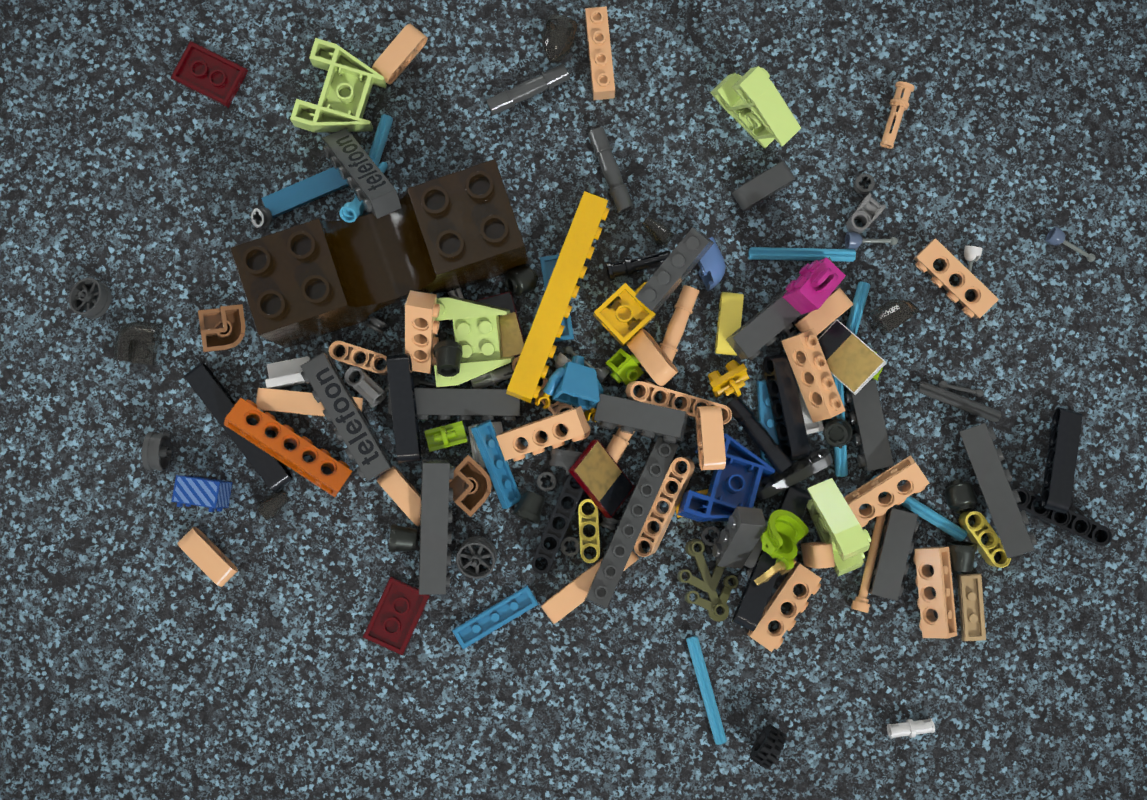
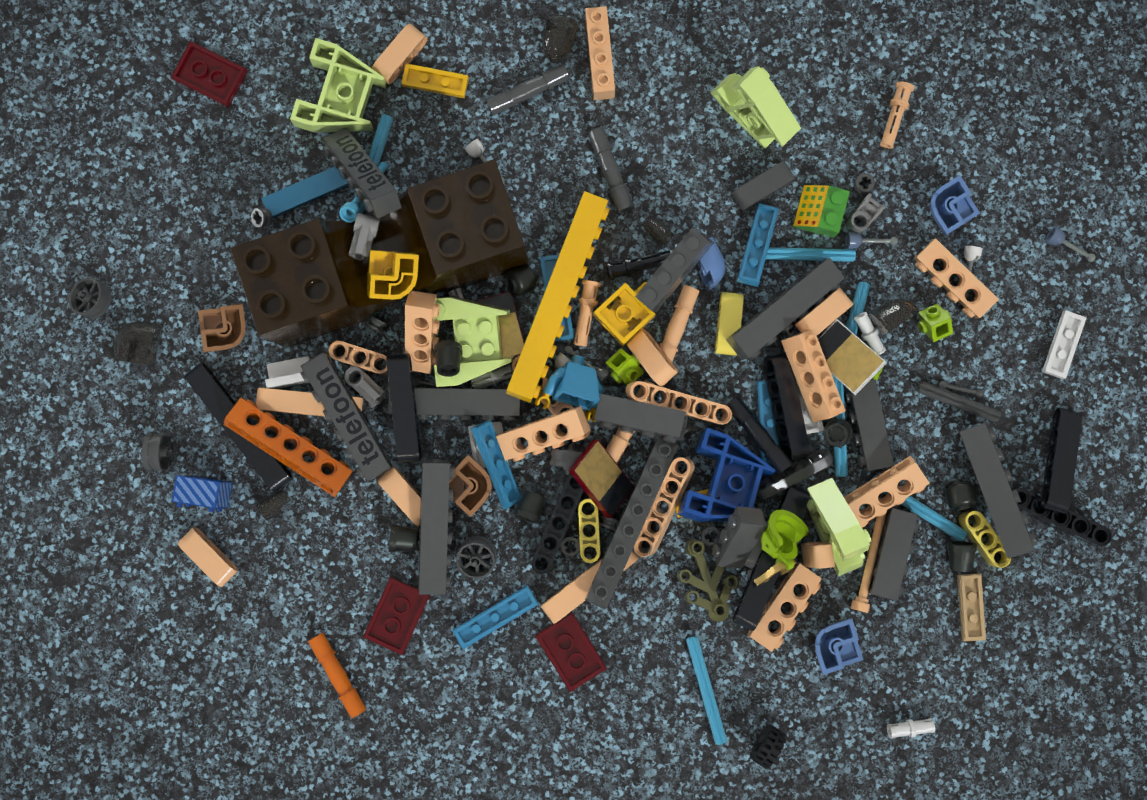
(337, 675): none -> orange piece
(364, 232): none -> light grey piece
(391, 274): none -> yellow brick
(435, 80): none -> yellow plate
(446, 436): lime hips -> none
(475, 149): none -> white hinge
(540, 482): dark grey bush -> none
(571, 652): none -> dark red tile
(587, 302): none -> light nougat pin
(710, 438): light nougat beam -> none
(729, 382): yellow hips -> none
(758, 245): none -> dark azure tile
(813, 285): dark pink brick -> none
(821, 209): none -> bright green slope
(837, 646): none -> medium blue brick
(869, 333): none -> white pin
(935, 322): none -> lime brick
(943, 602): light nougat brick -> none
(952, 205): none -> medium blue brick
(1064, 344): none -> white plate

